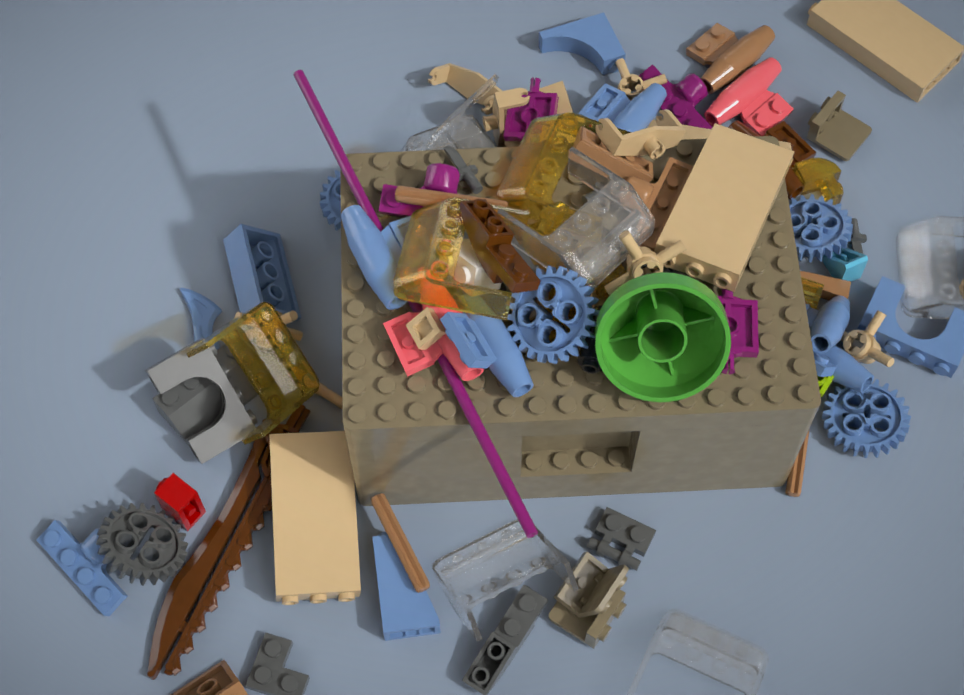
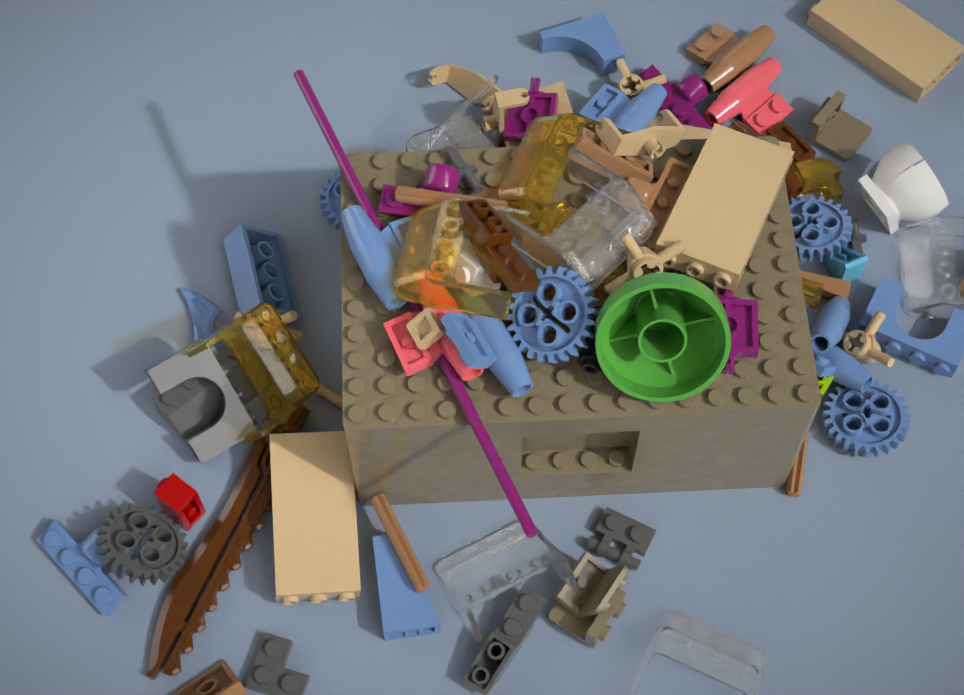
(902, 190): none -> white plate

